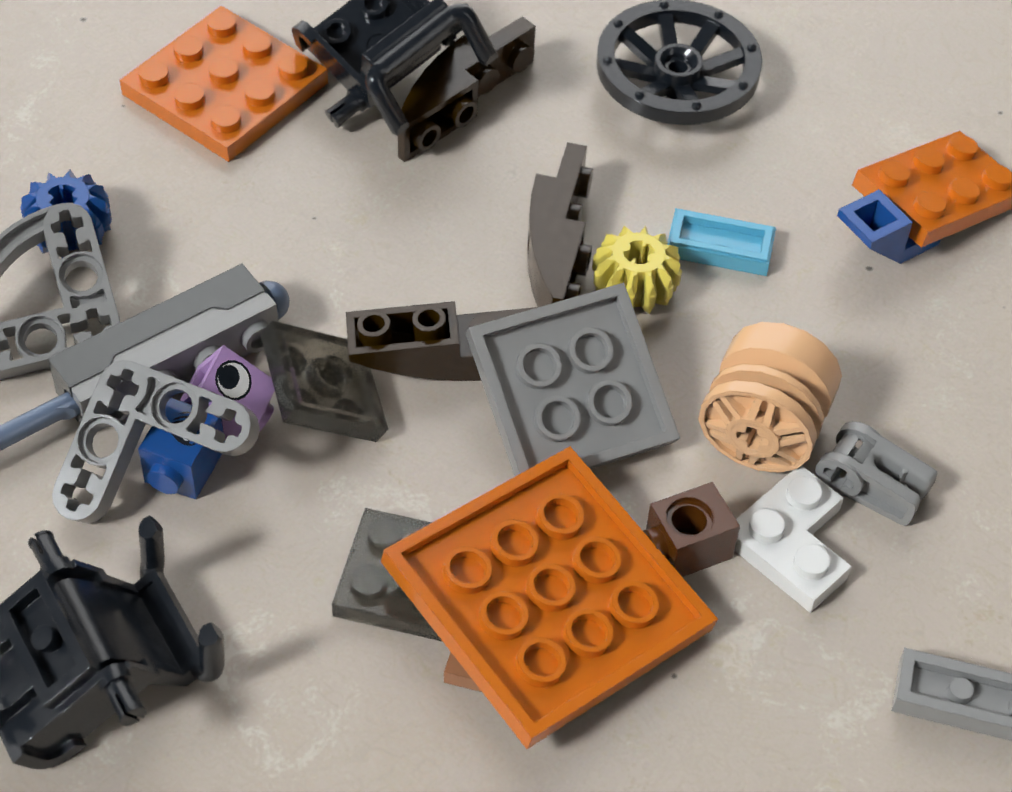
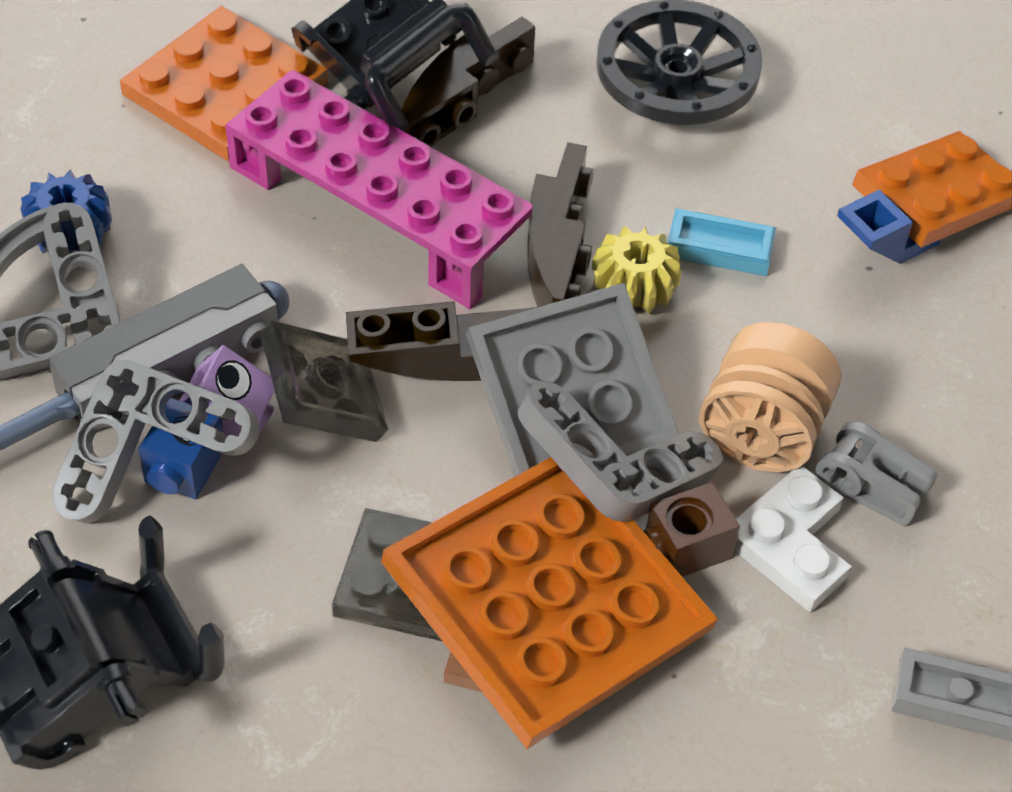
(380, 173): none -> dark pink bracket
(560, 420): none -> light grey beam

